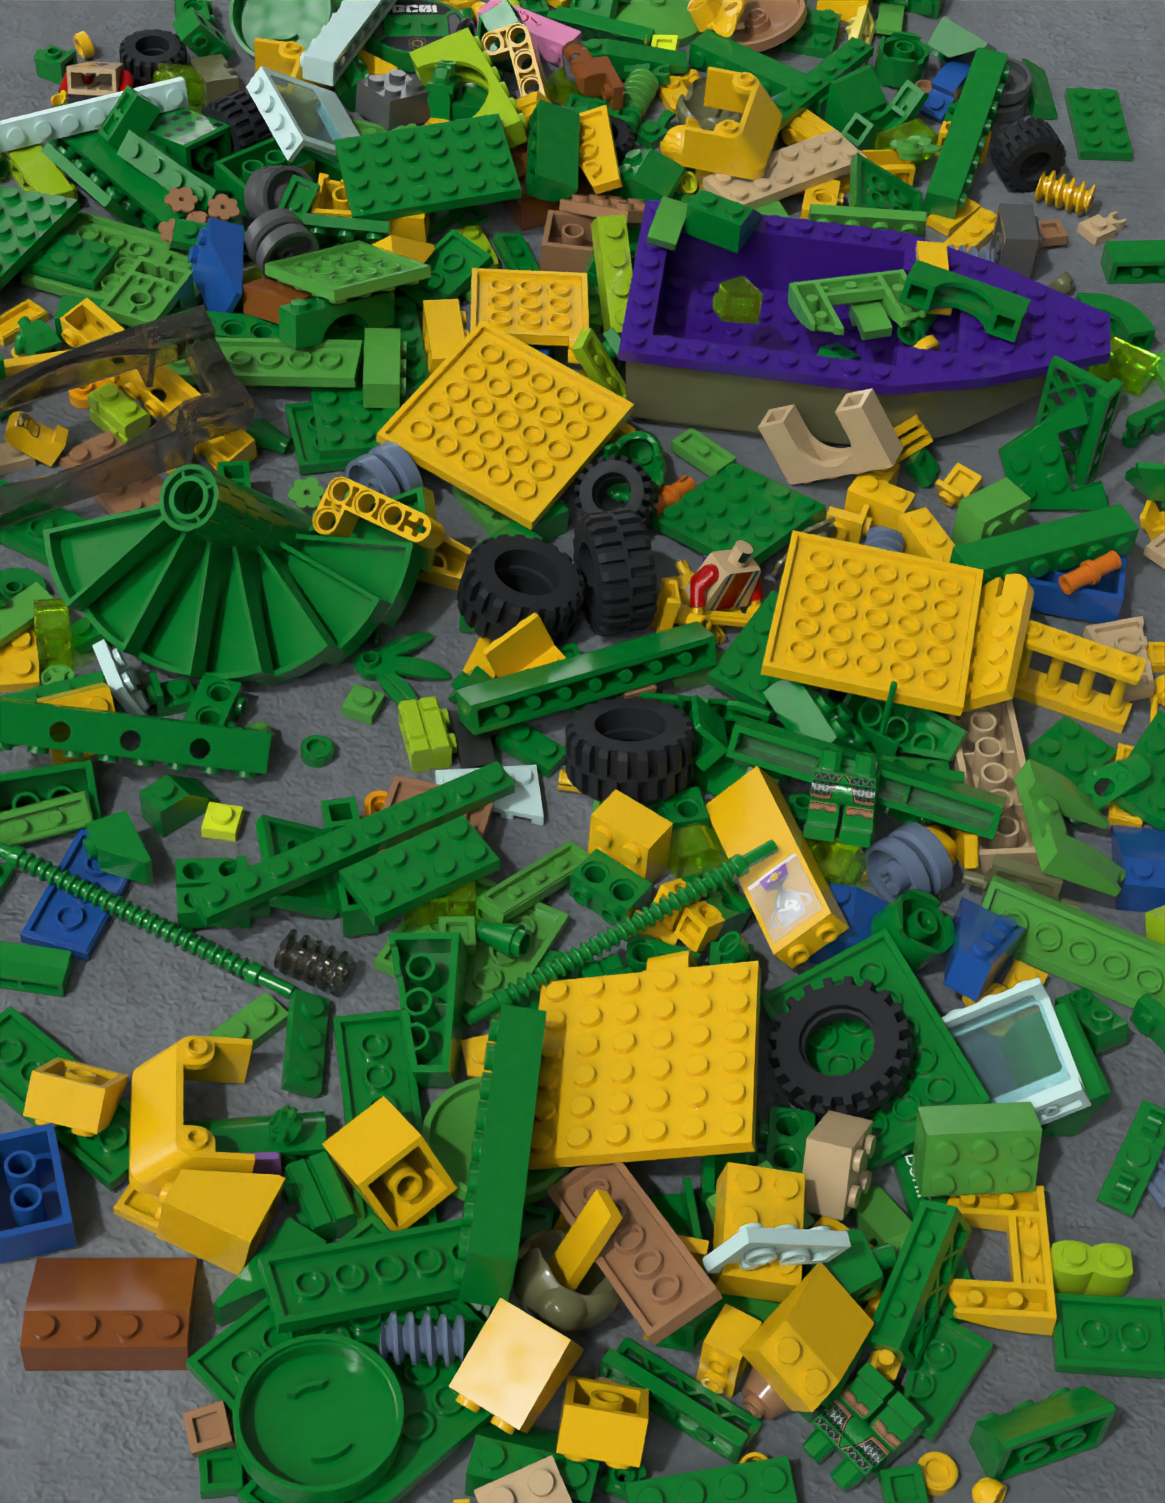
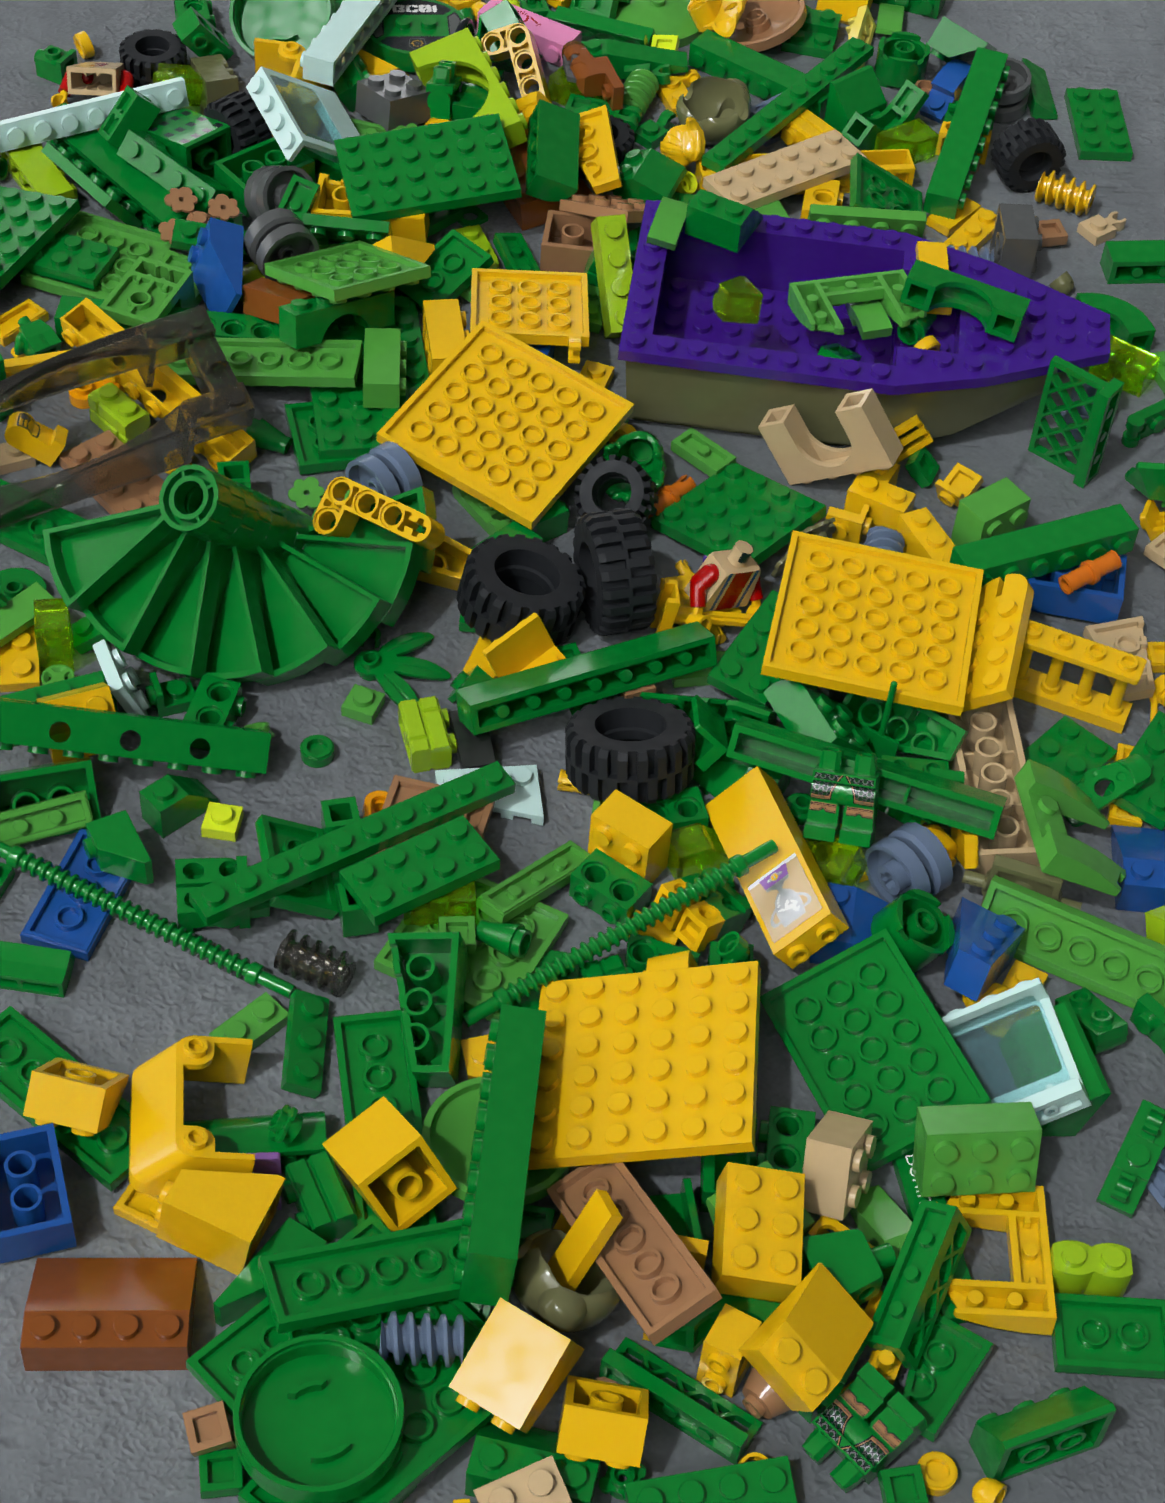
(532, 748): green plate -> none
(597, 363): lime plate -> none
(611, 345): green plate -> none
(734, 147): yellow windscreen -> none
(789, 1245): light aqua wing -> none
(859, 1090): black tyre -> none
(914, 146): bright green plate -> none
(1038, 465): green wing -> none

